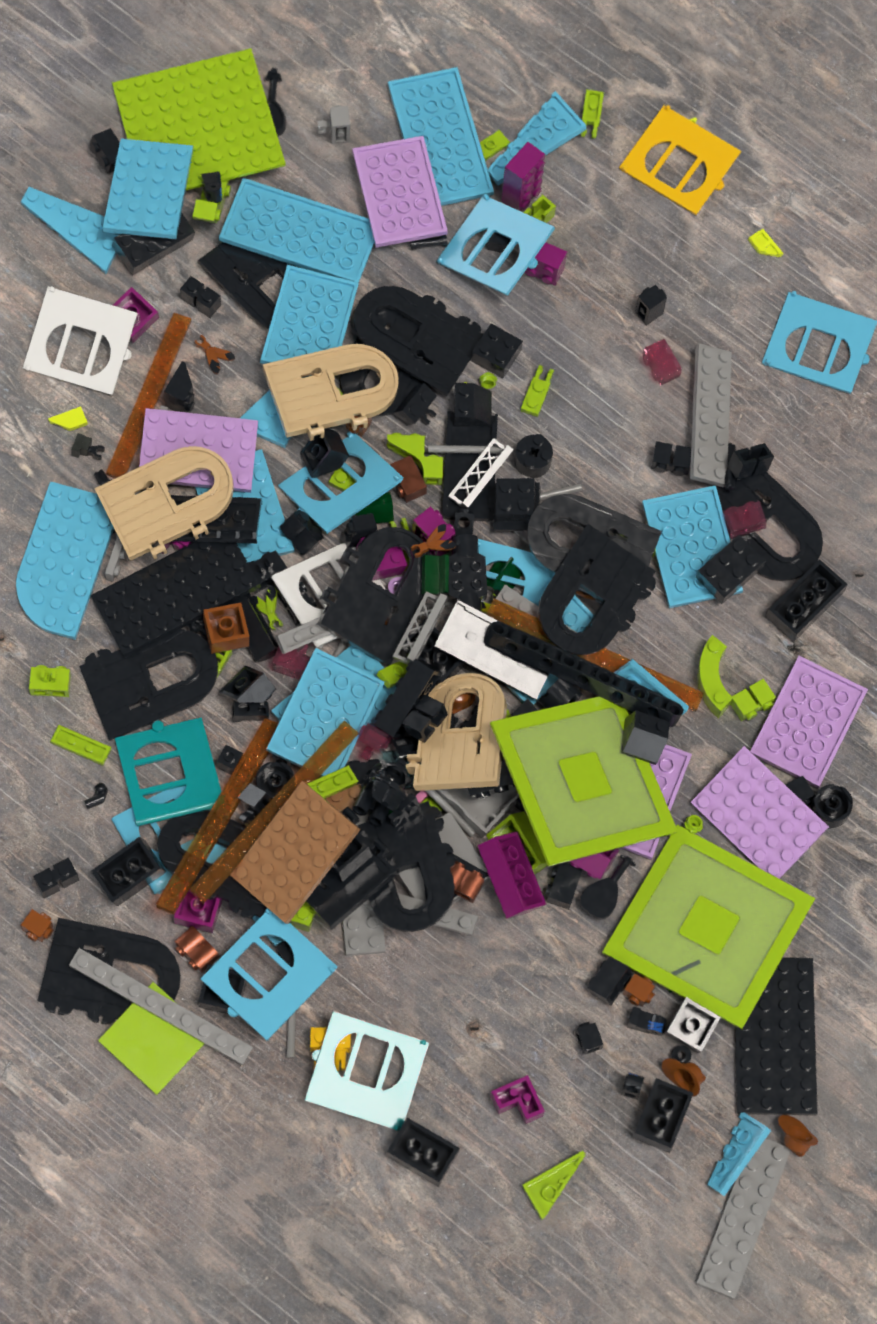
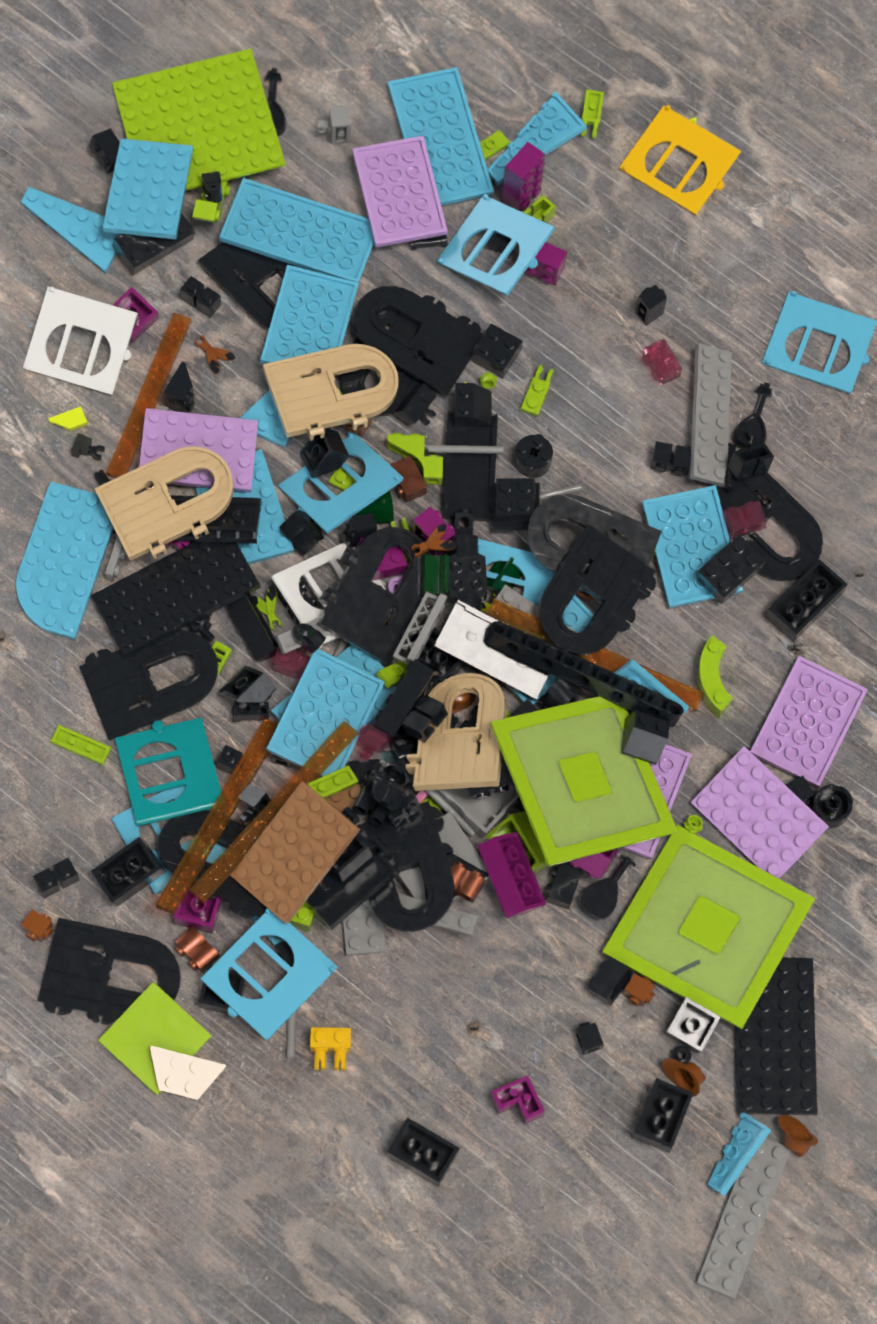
(50, 681): lime brick -> none
(99, 796): black arm -> none
(160, 1006): light grey plate -> none
(183, 1073): none -> wing
(226, 628): dark orange brick -> none
(266, 567): black brick -> none
(275, 773): black brick -> none
(308, 637): none -> black rock
(371, 1104): door -> none
(486, 477): fence -> none
(547, 1187): lime wing -> none
(632, 1086): black leg -> none
(646, 1022): black leg -> none
(748, 703): lime piece -> none
(752, 429): none -> black piece
(764, 244): neon yellow tile -> none

